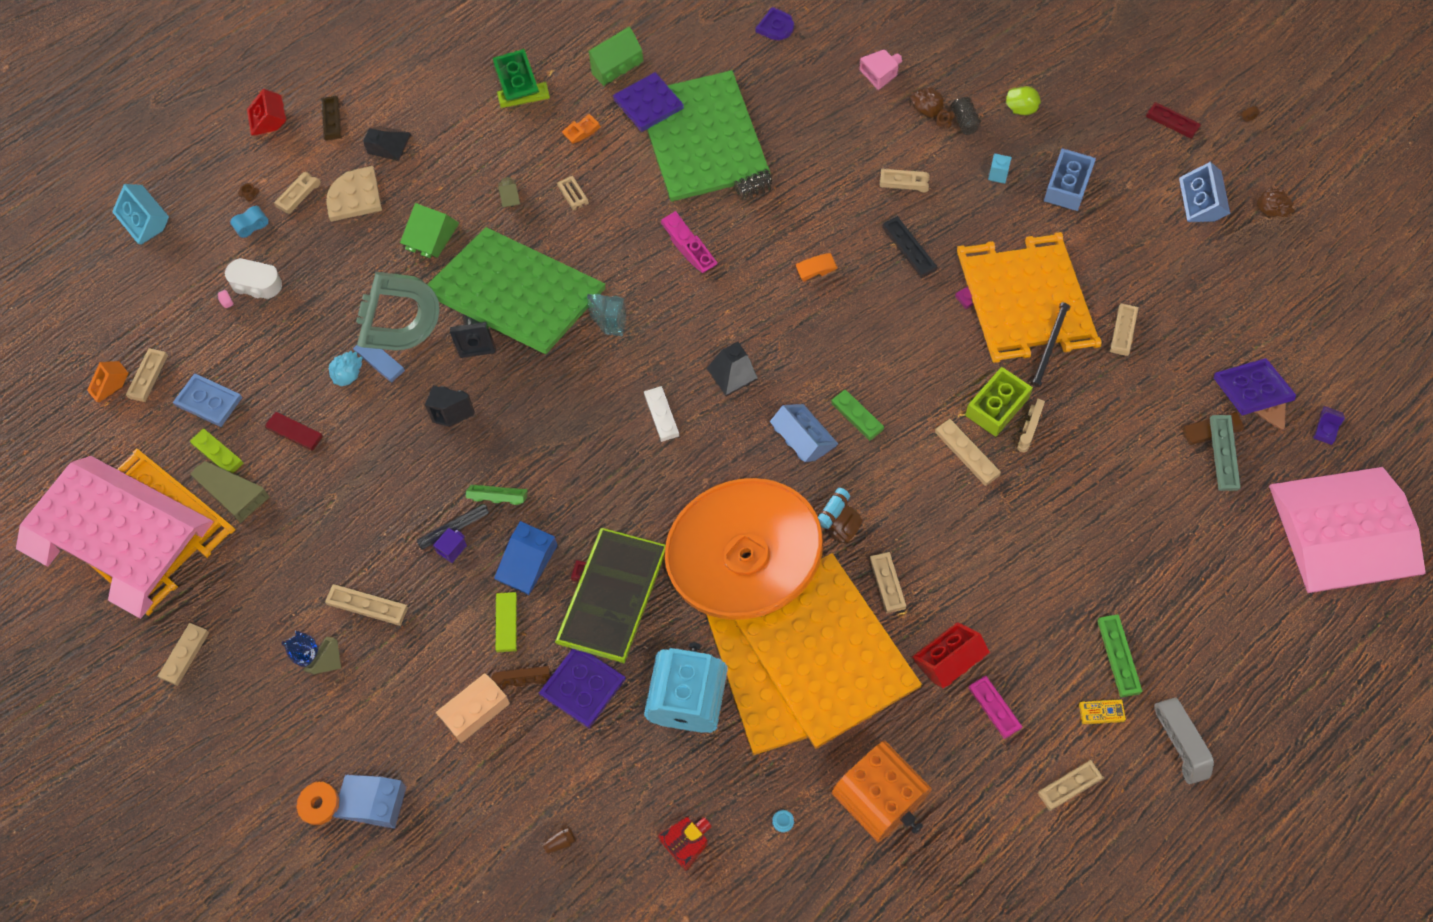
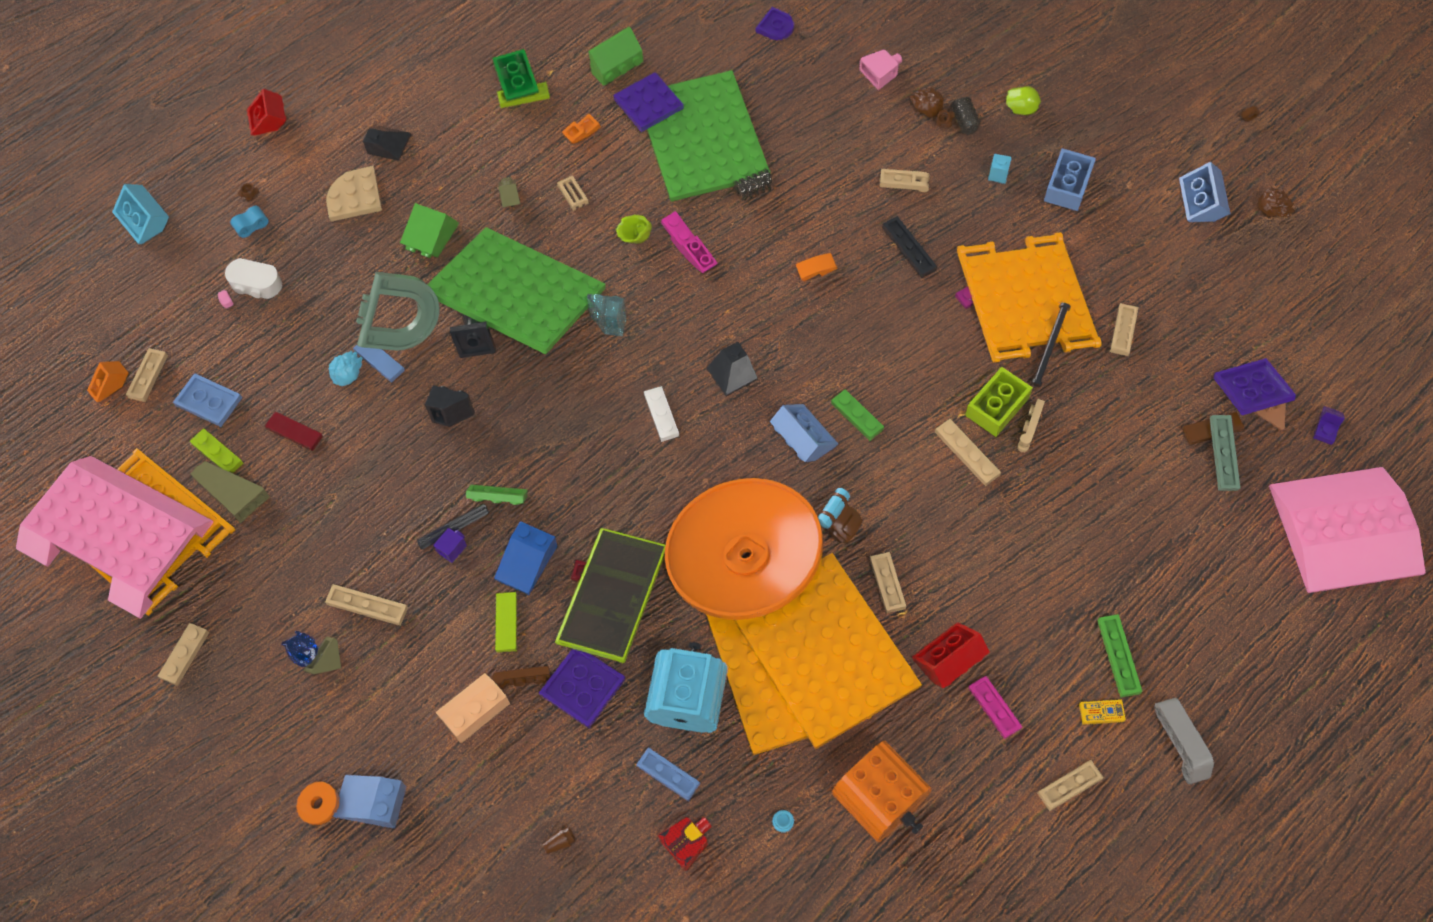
(297, 192): tan plate -> none
(331, 118): dark brown tile -> none
(634, 229): none -> lime hair
(668, 774): none -> medium blue tile
(1173, 120): dark red tile -> none

